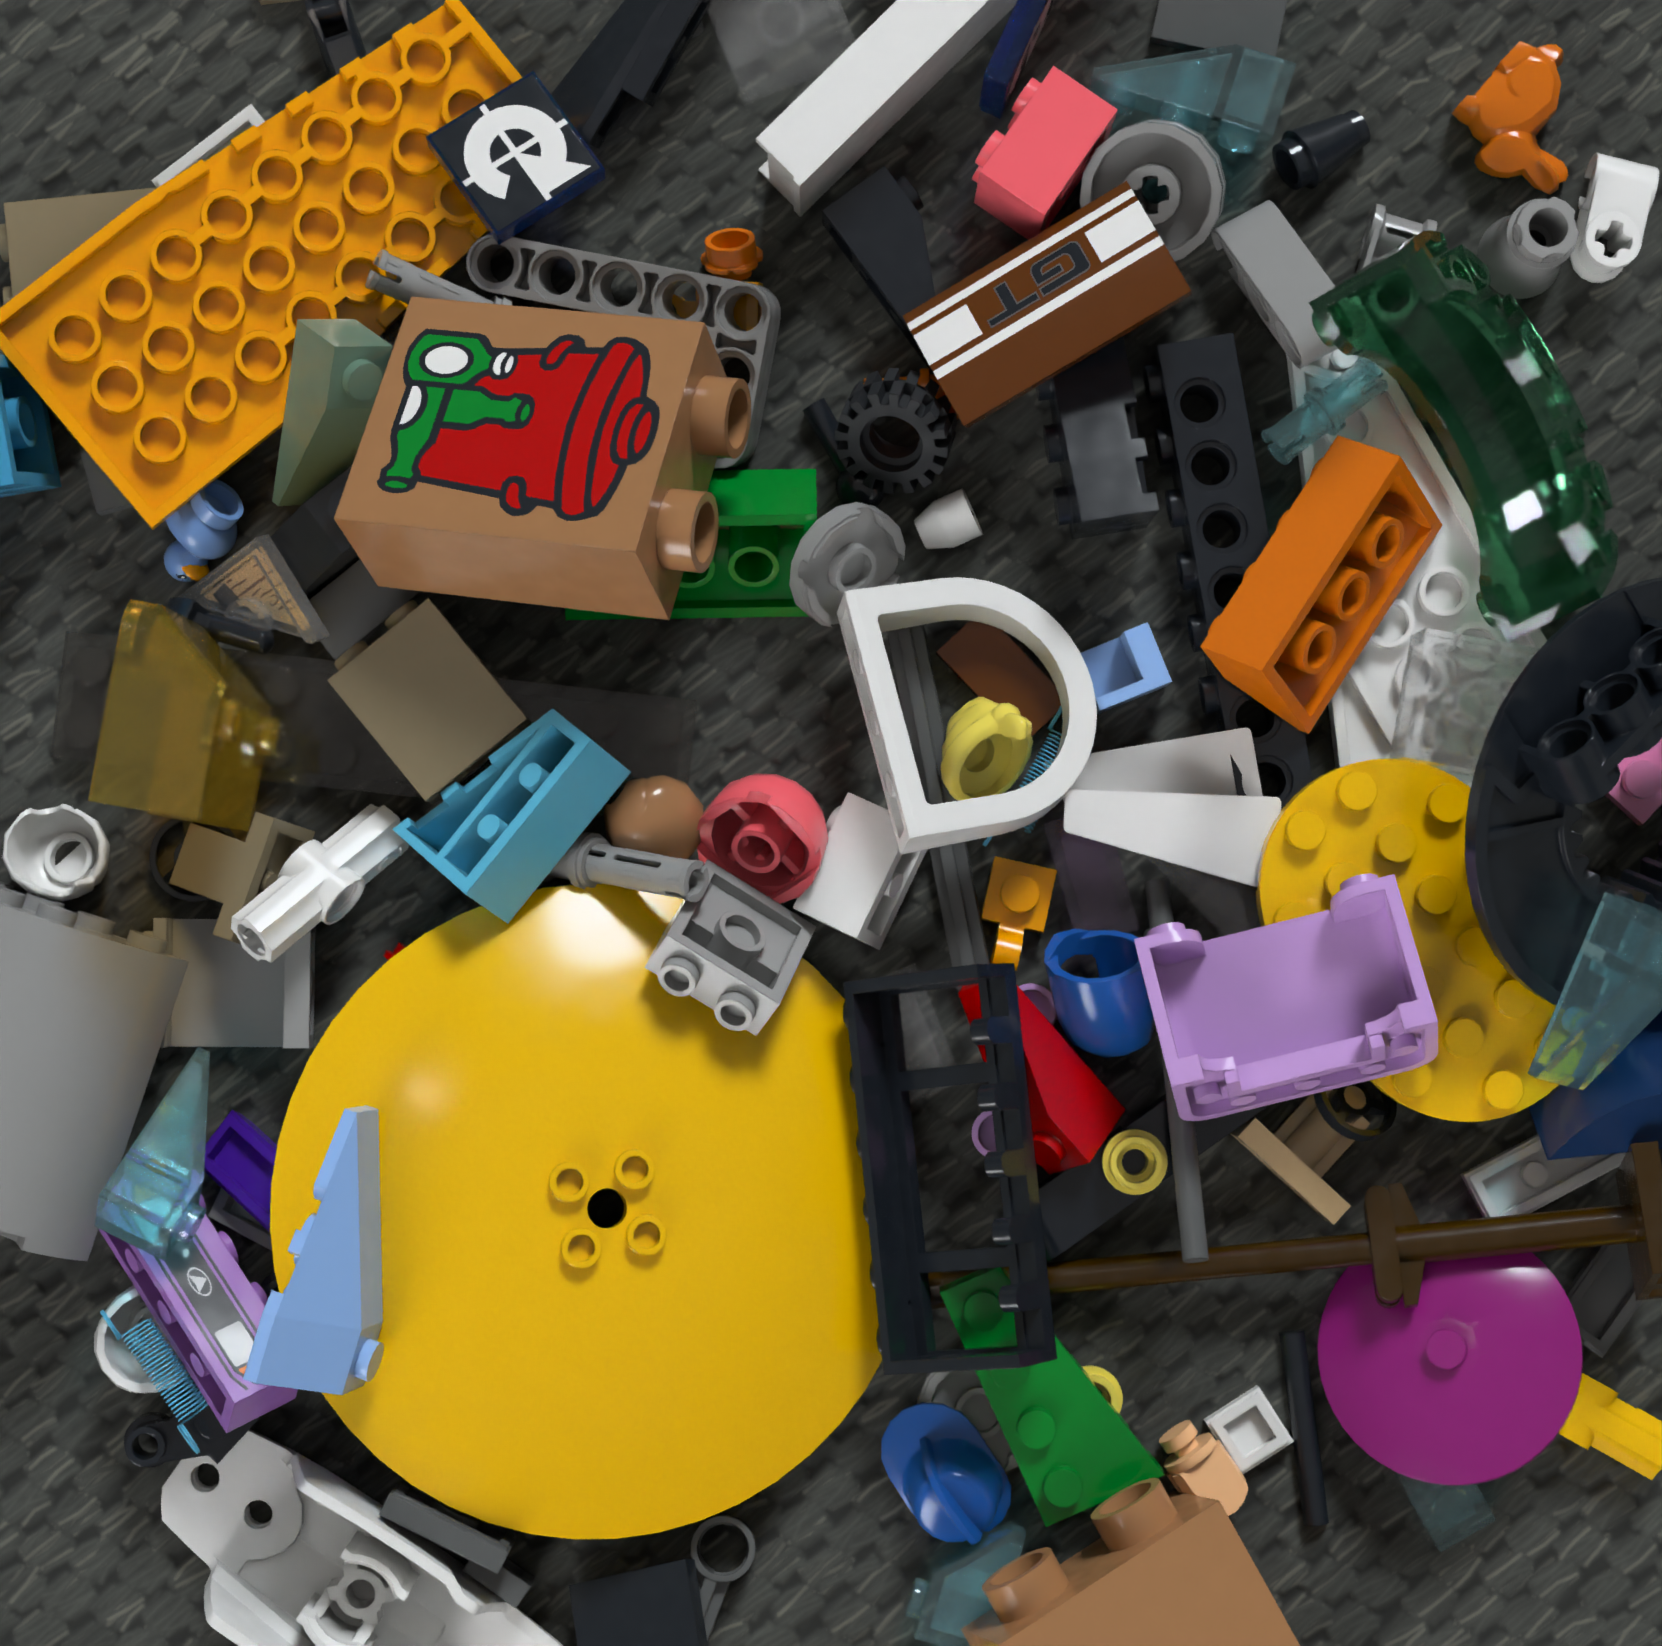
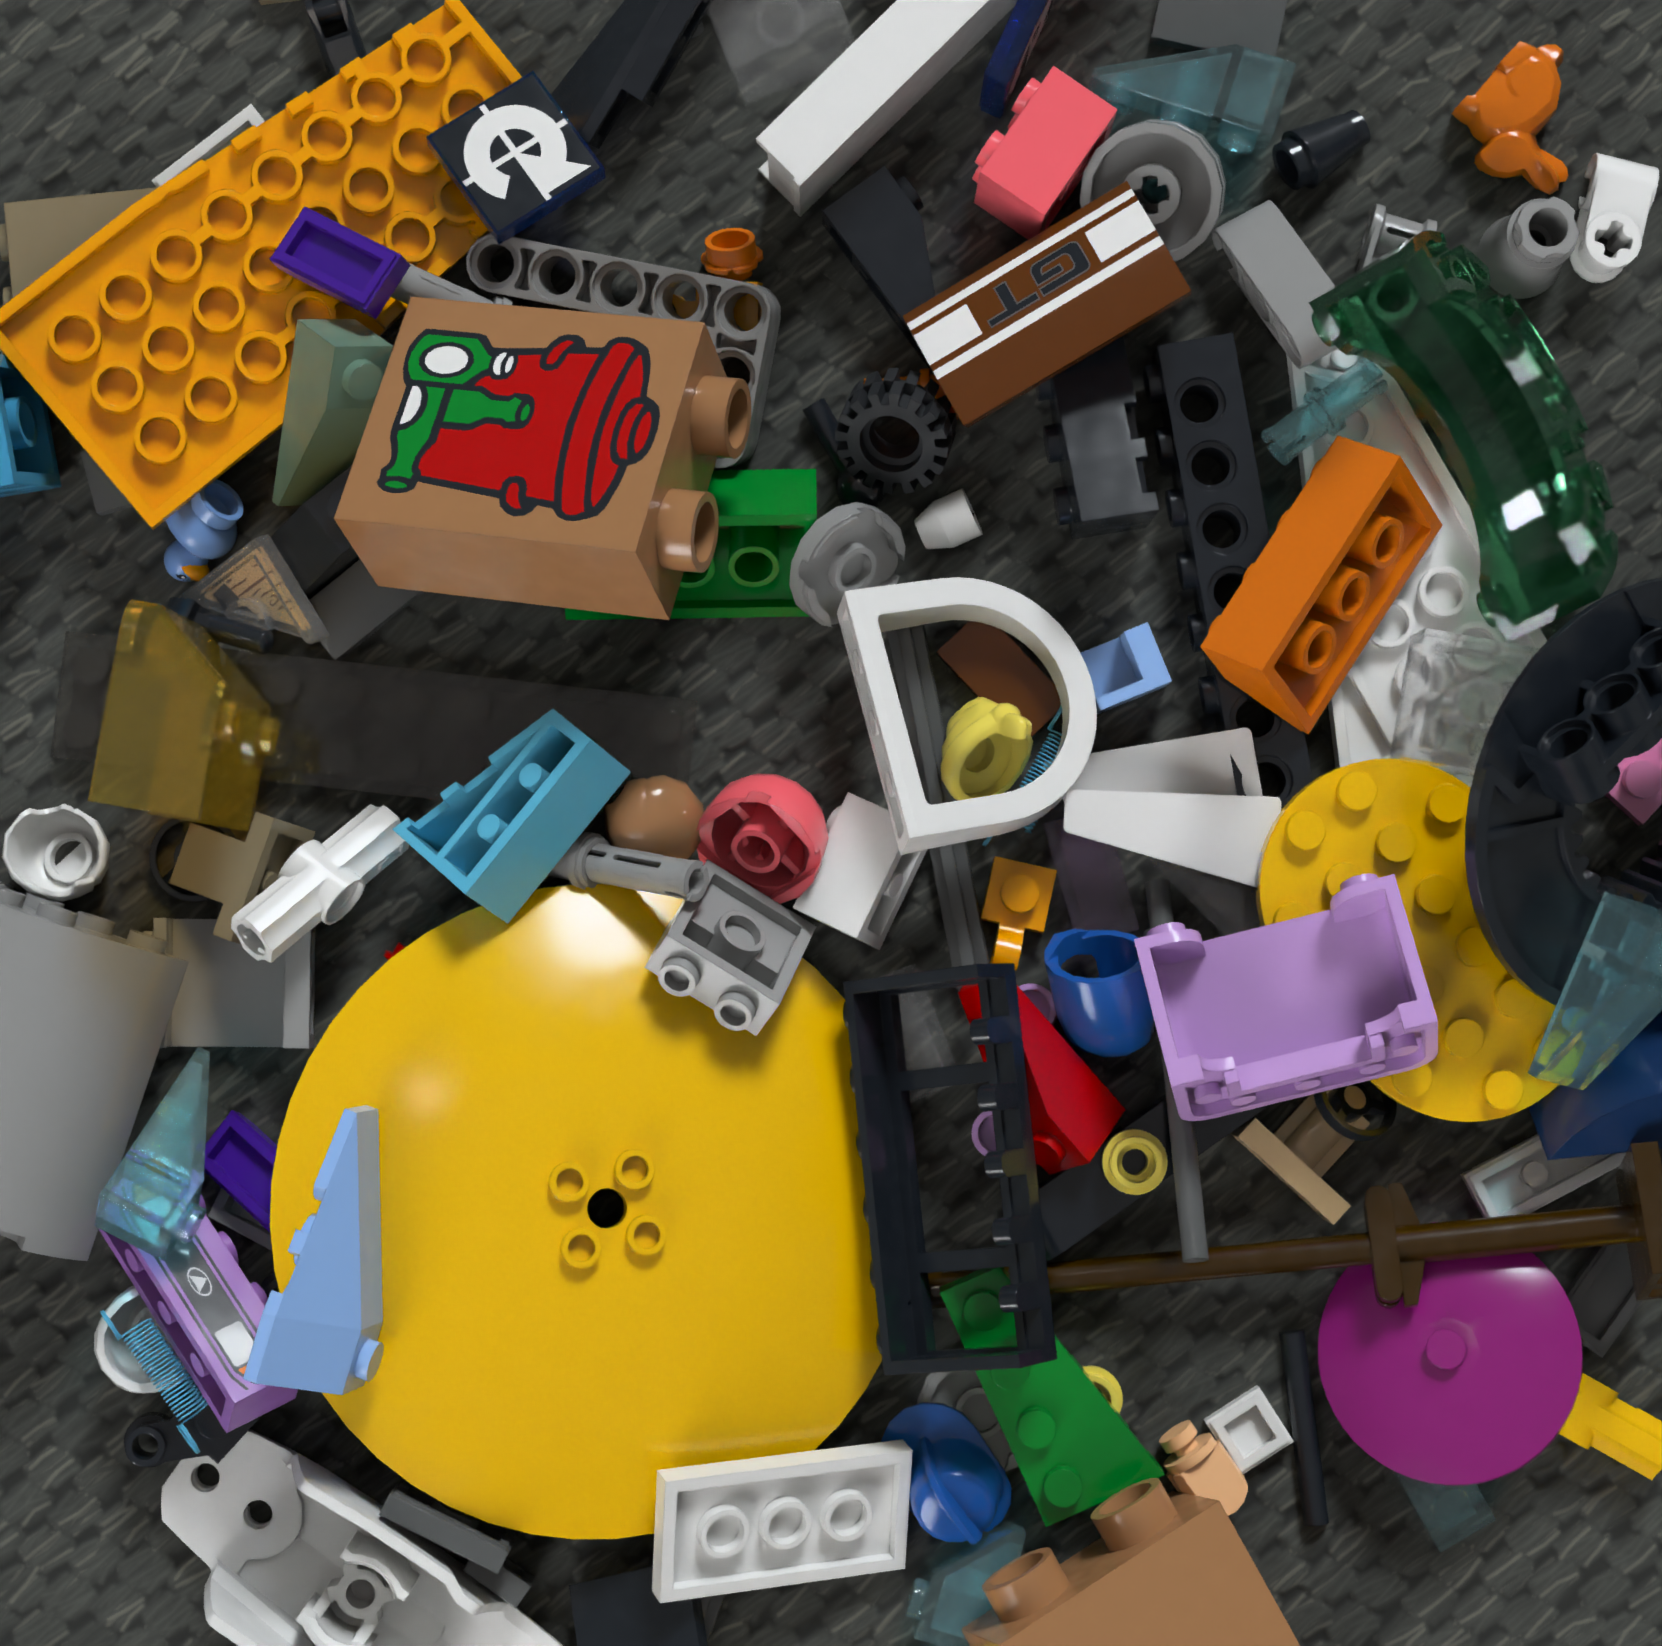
(340, 262): none -> dark purple tile
(427, 699): dark tan brick -> none
(780, 1520): none -> white plate

